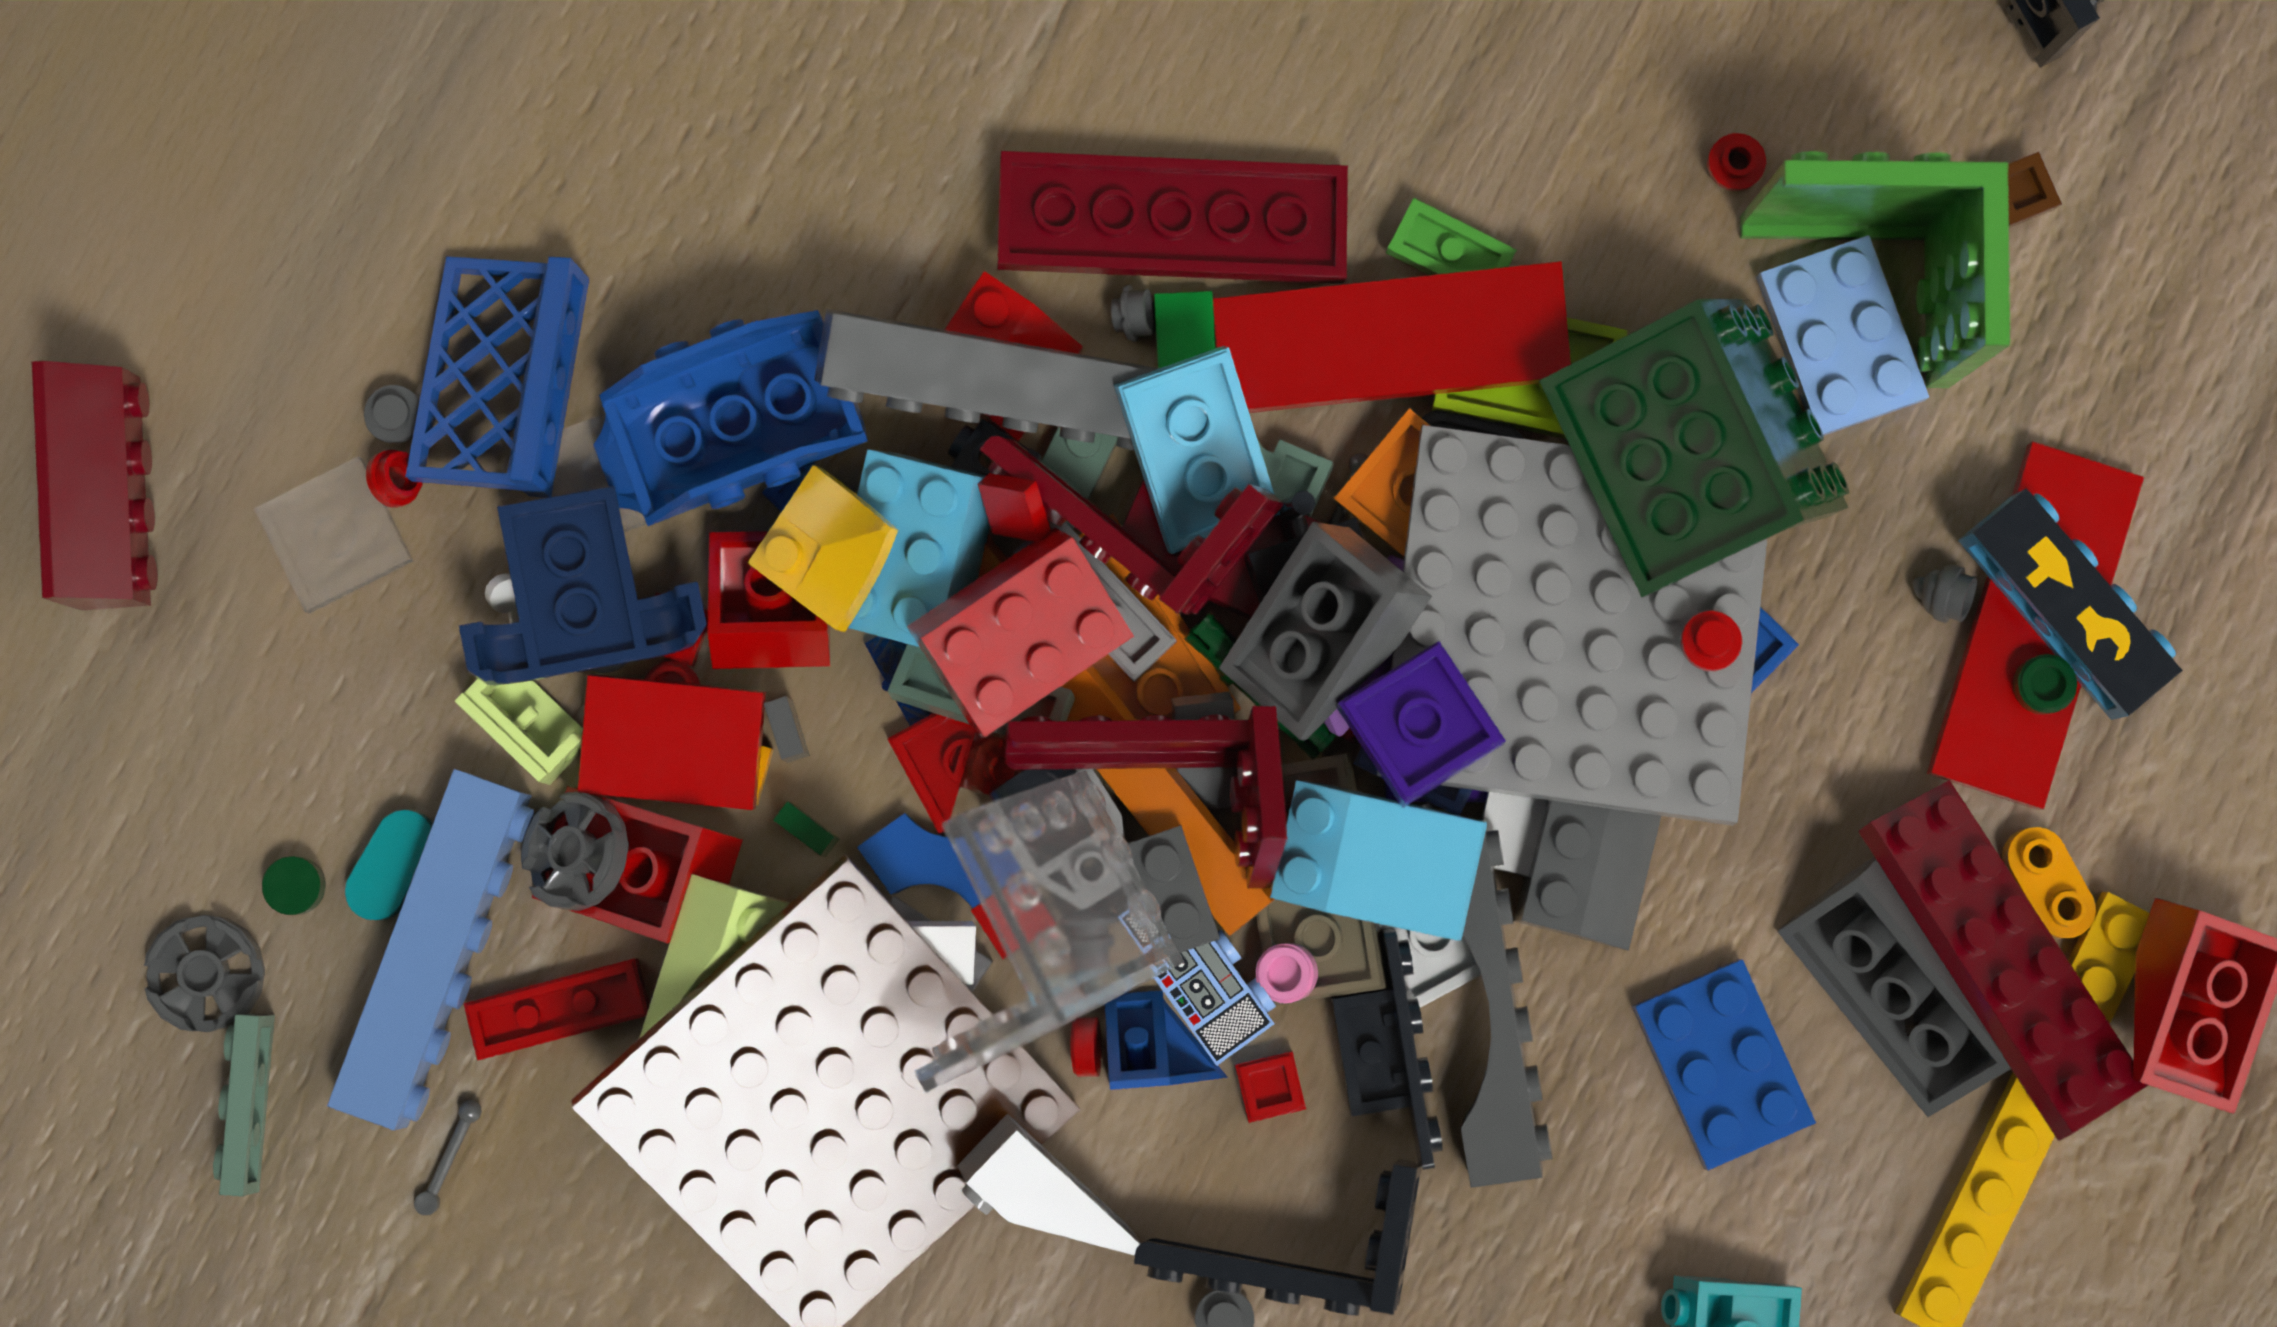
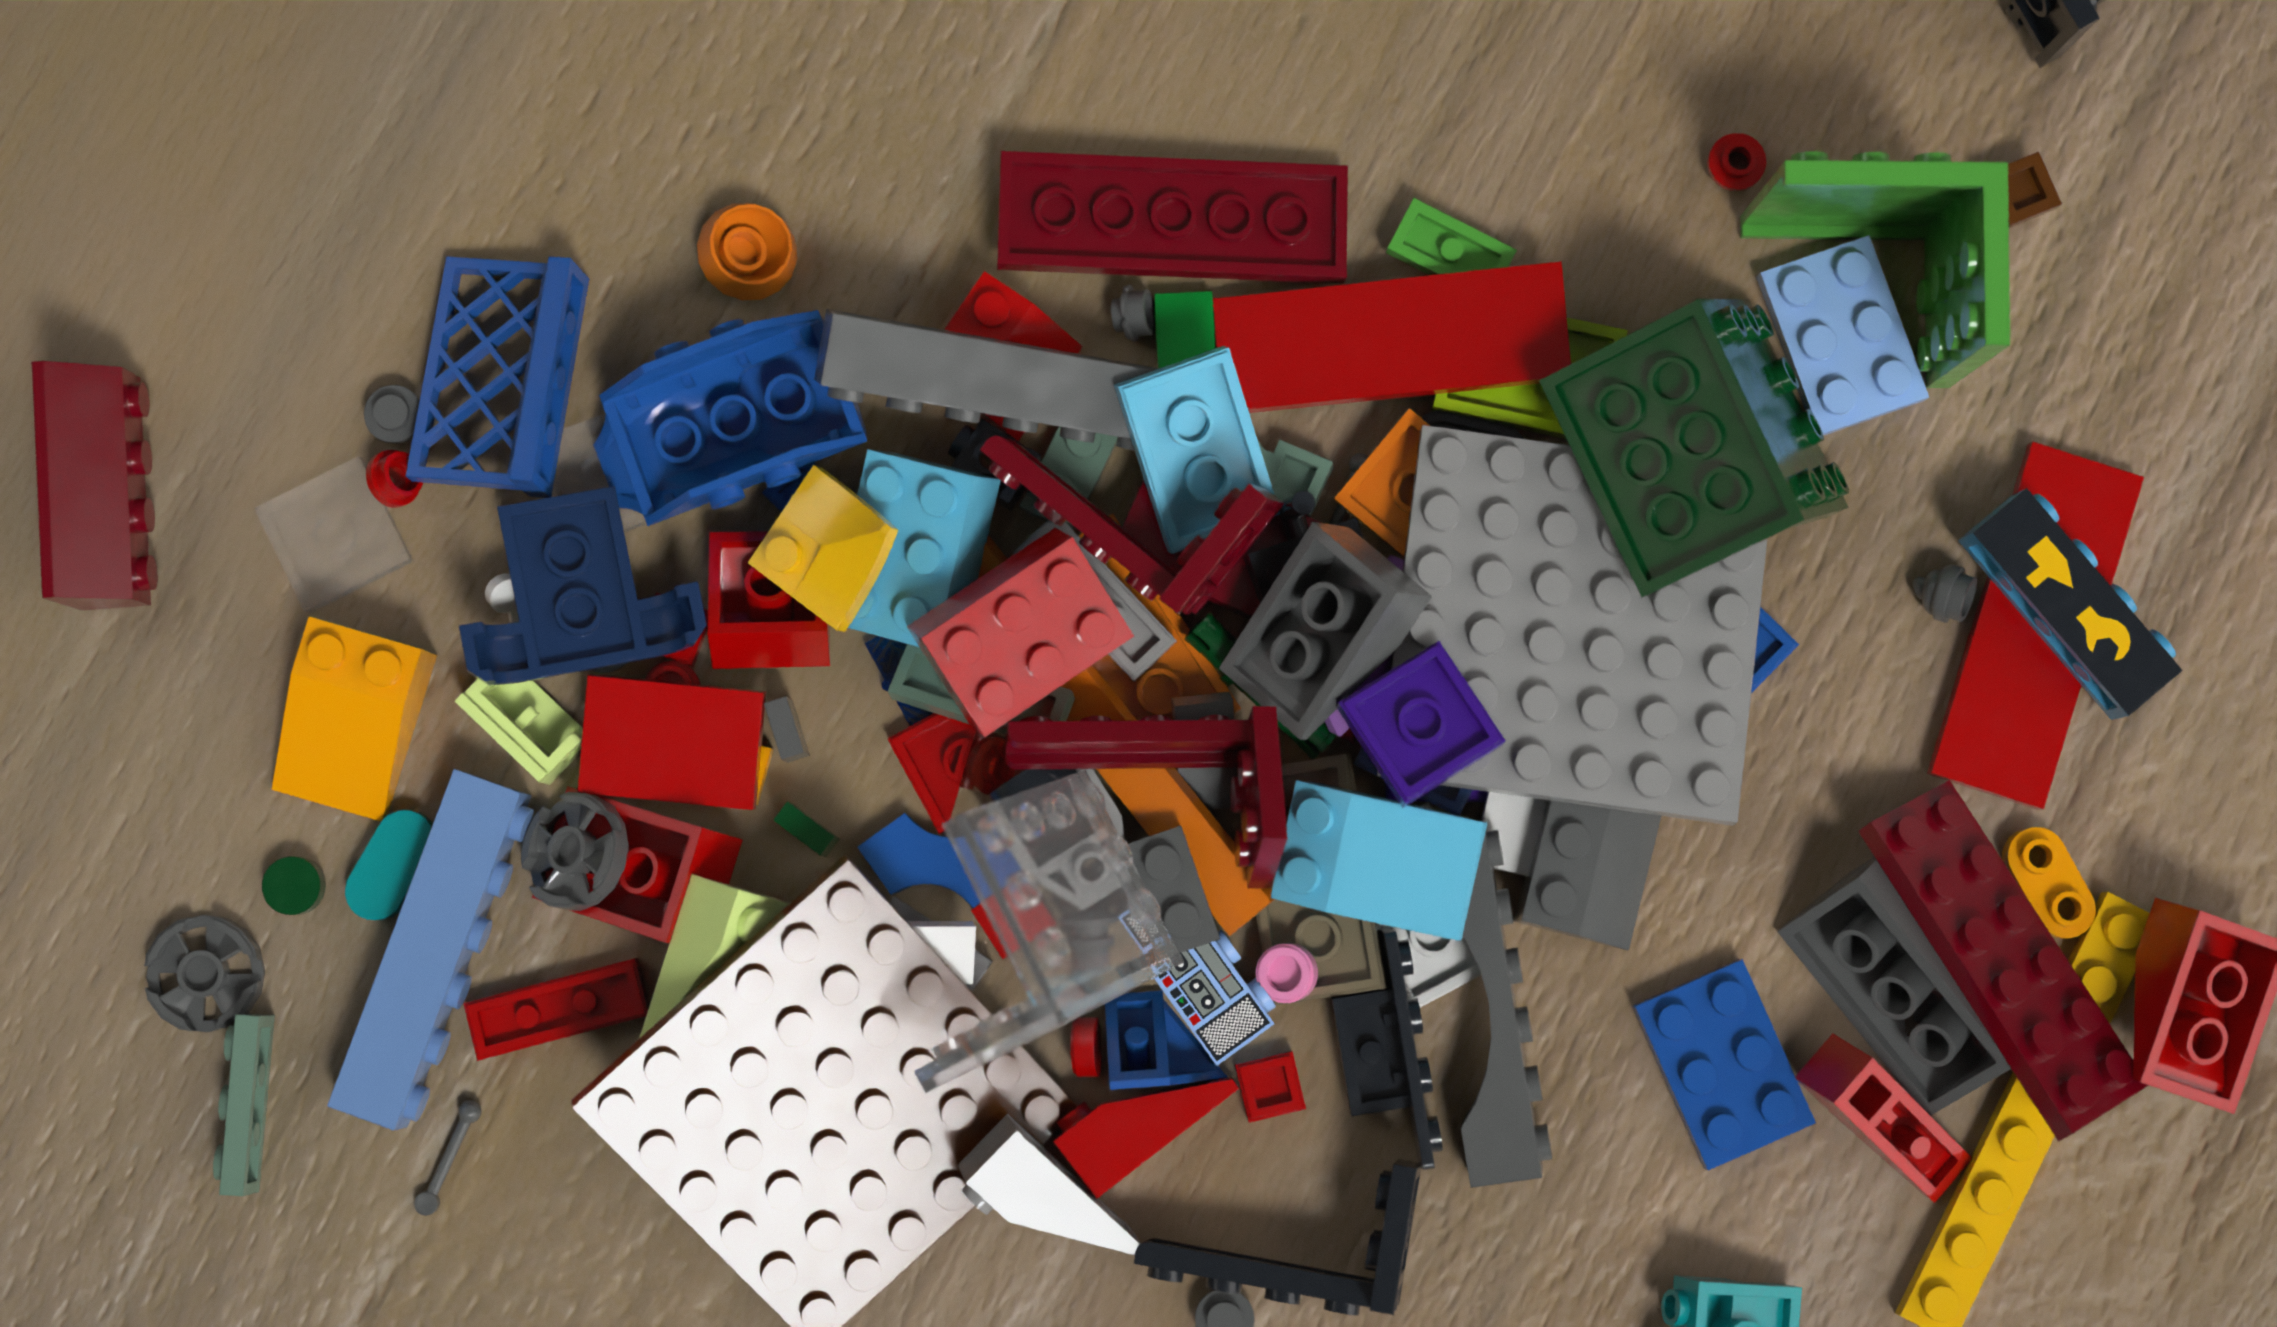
(349, 718): none -> light orange slope
(729, 254): none -> orange hat
(1014, 507): red tile -> none
(1129, 1130): none -> red slope
(1711, 641): red plate -> none
(1883, 1116): none -> red slope
(2044, 684): dark green tile -> none

